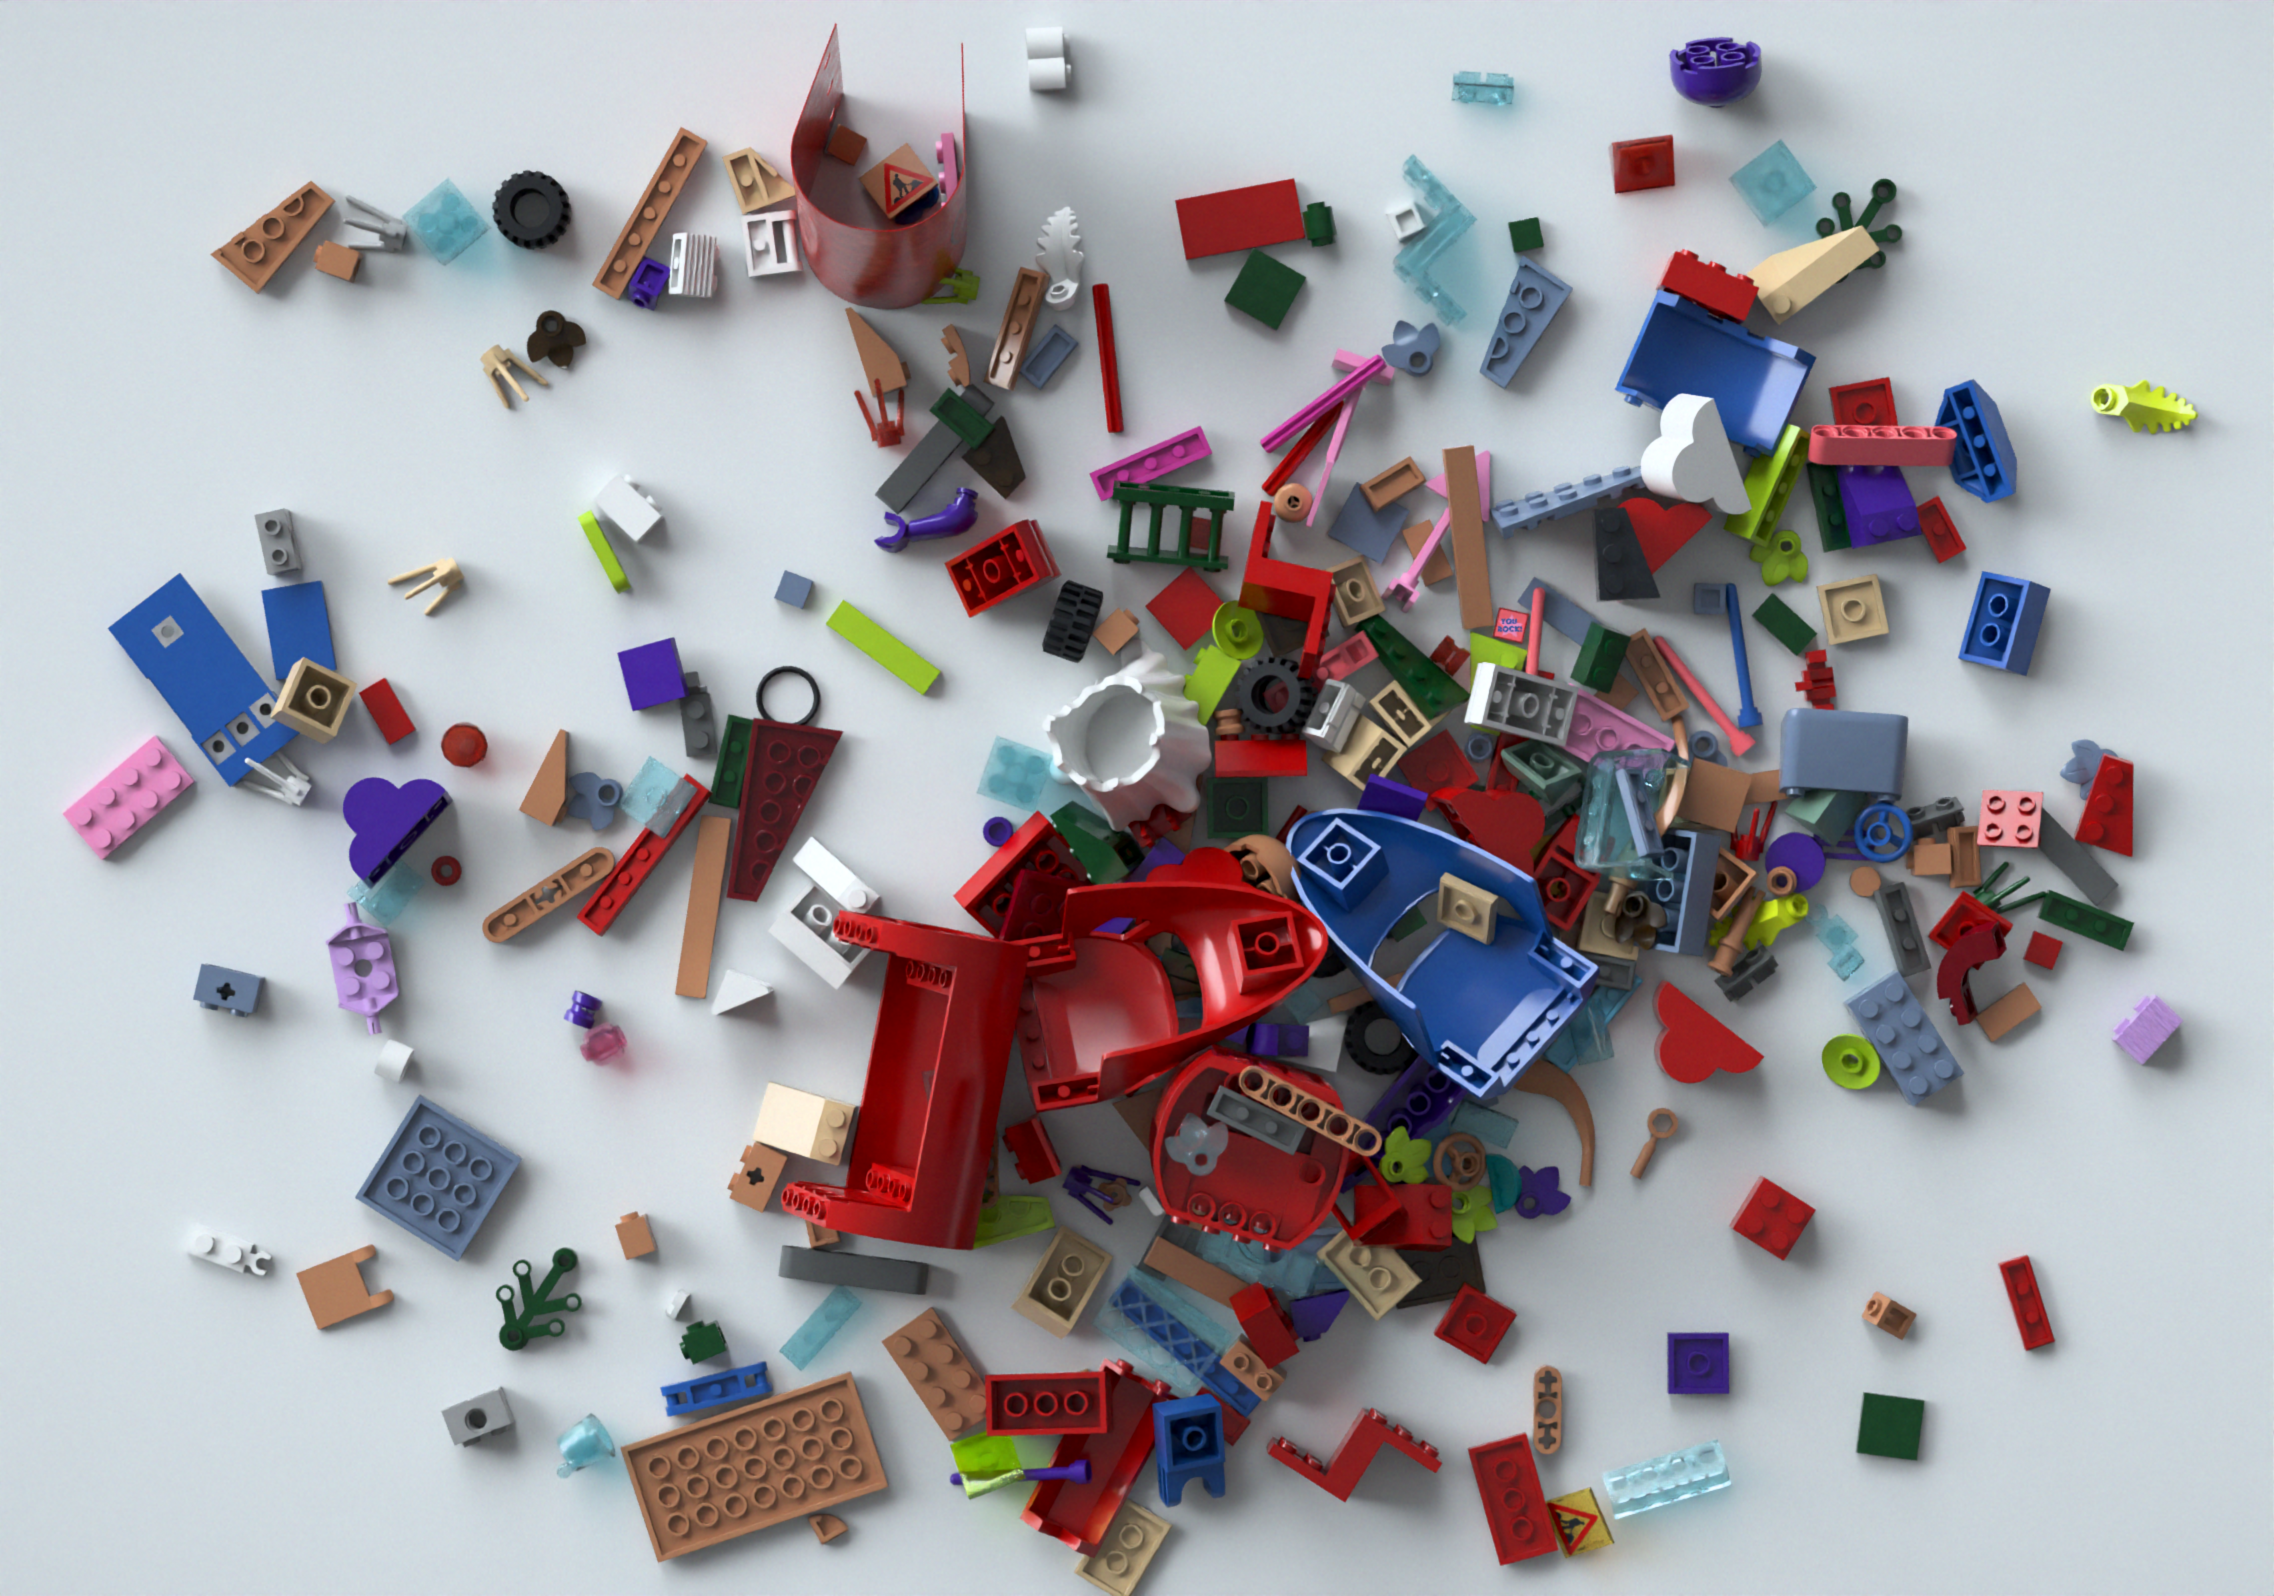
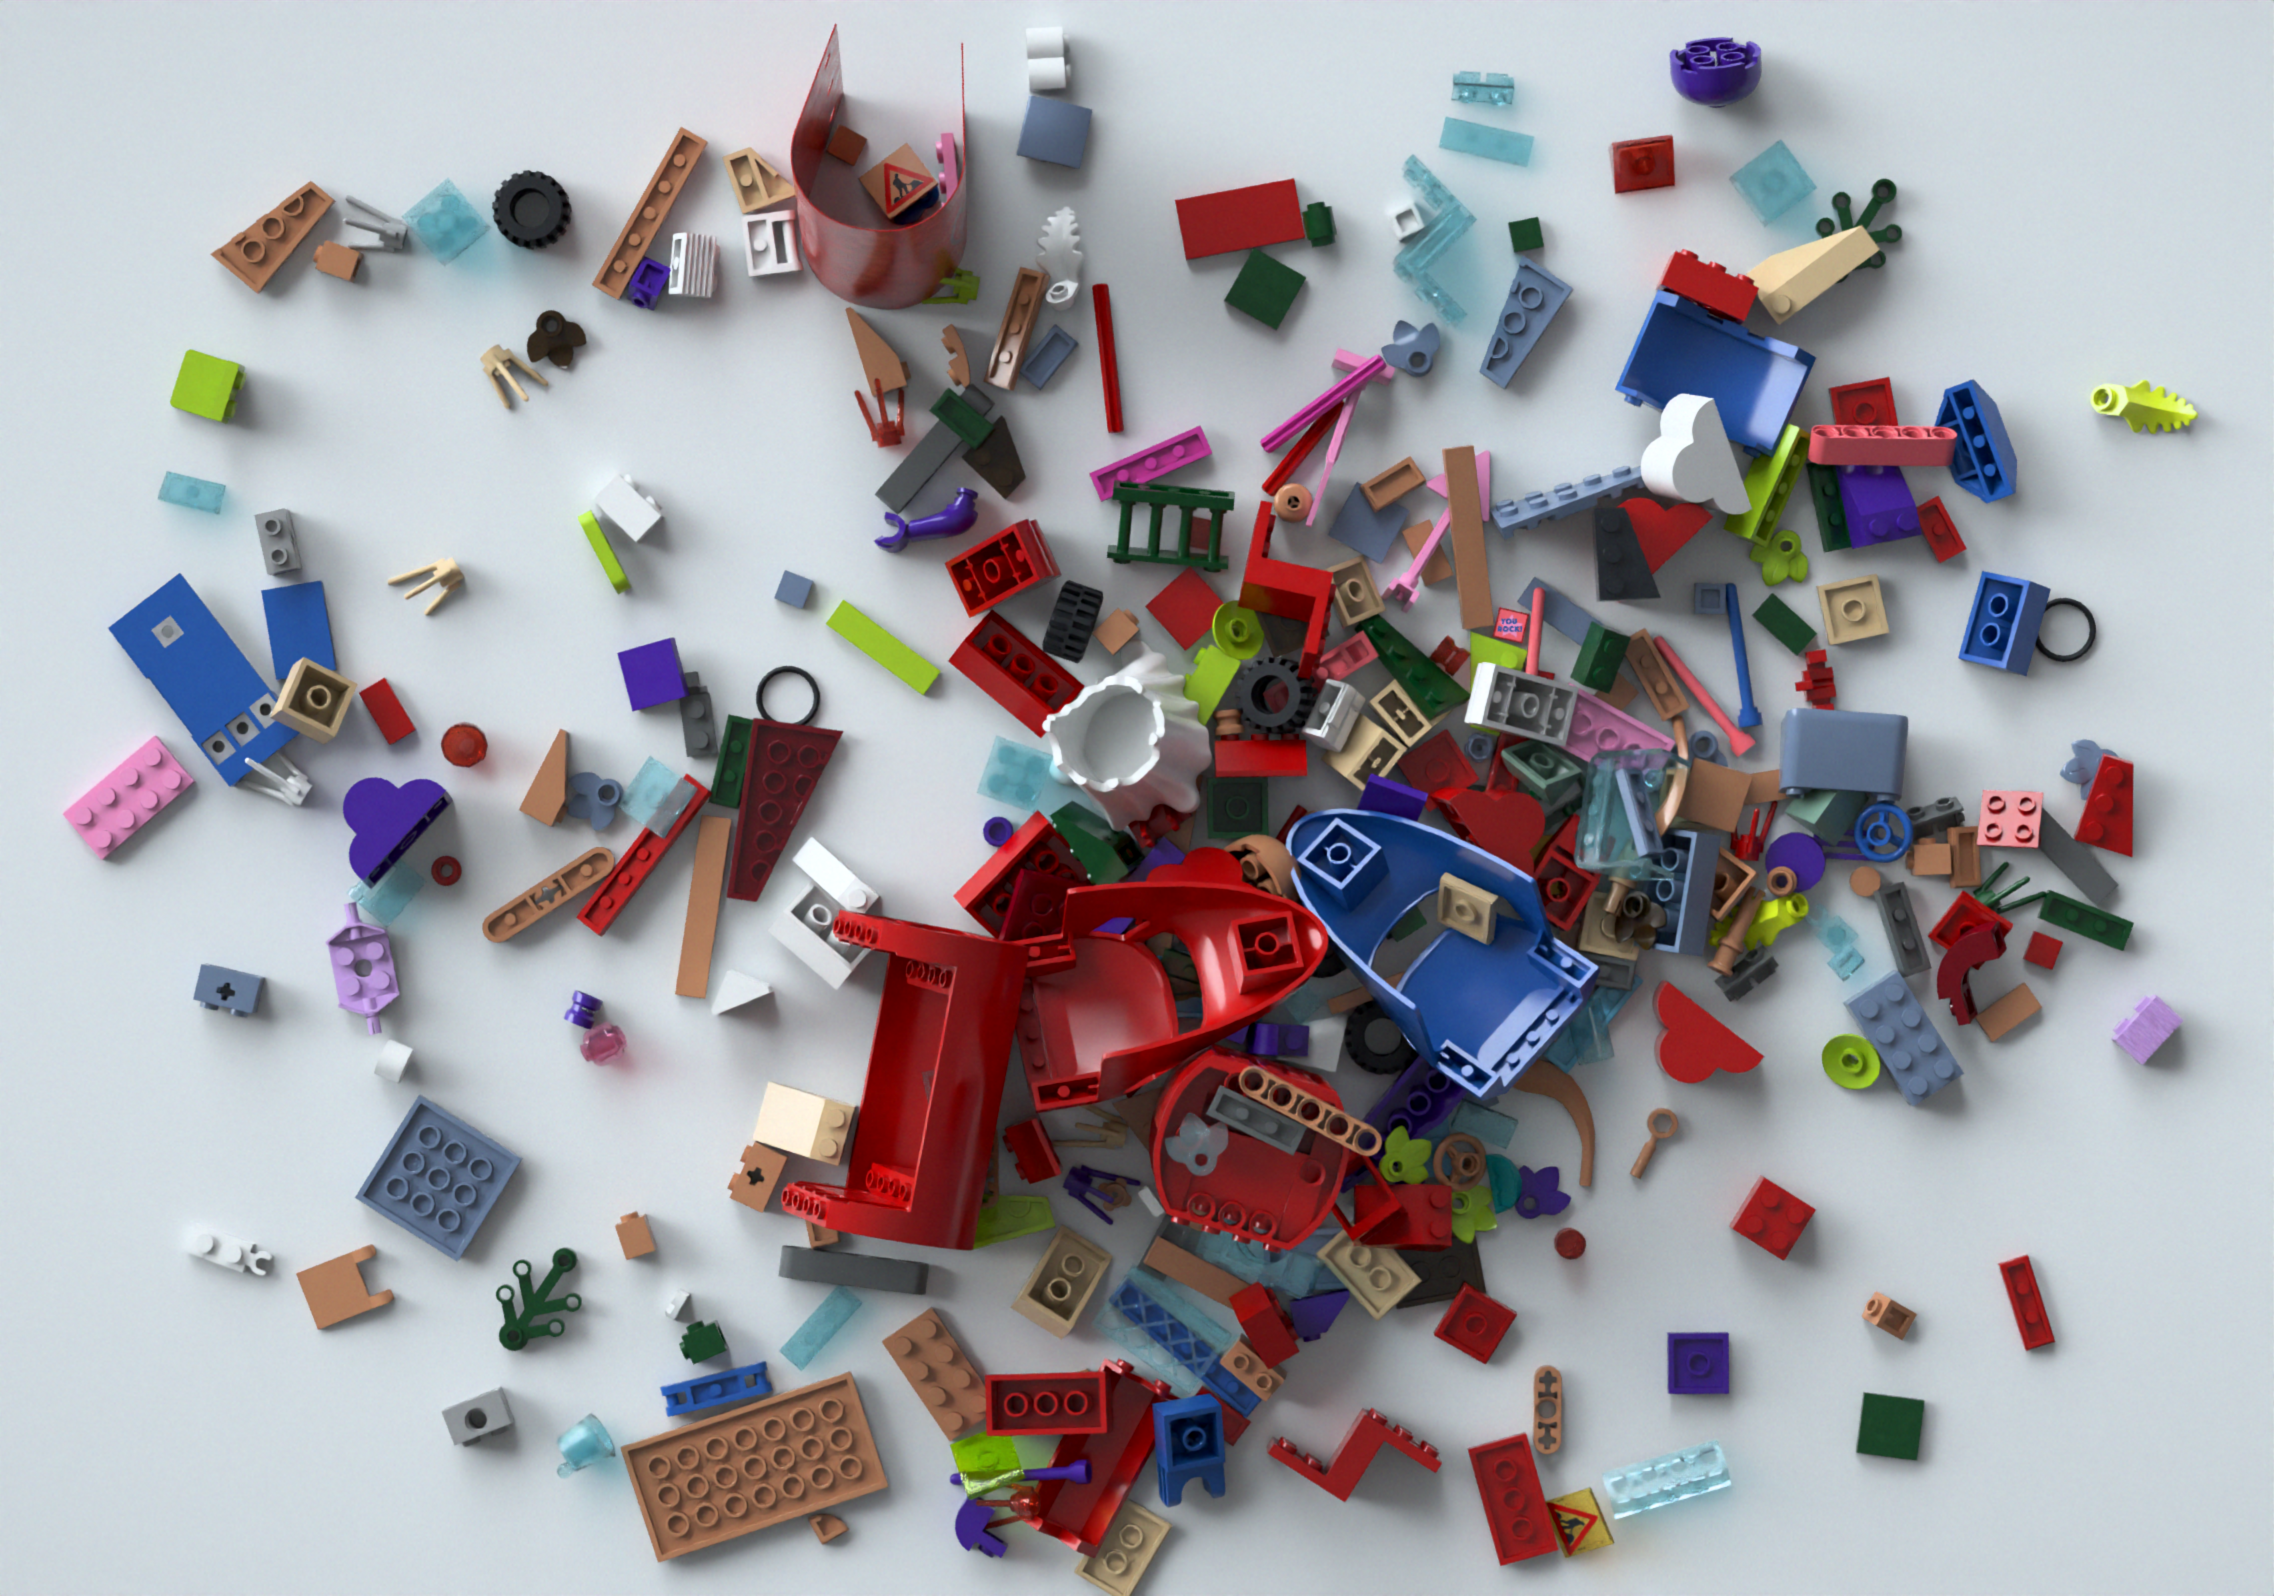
(192, 492): none -> clear light blue slope
(208, 386): none -> lime bracket
(970, 1528): none -> dark purple brick
(1015, 672): none -> red slope
(1024, 1503): none -> clear red plant
(1054, 132): none -> sand blue slope
(1113, 1132): none -> tan plant
(1486, 141): none -> clear light blue tile
(1565, 1242): none -> clear red wheel
(2086, 647): none -> black tyre

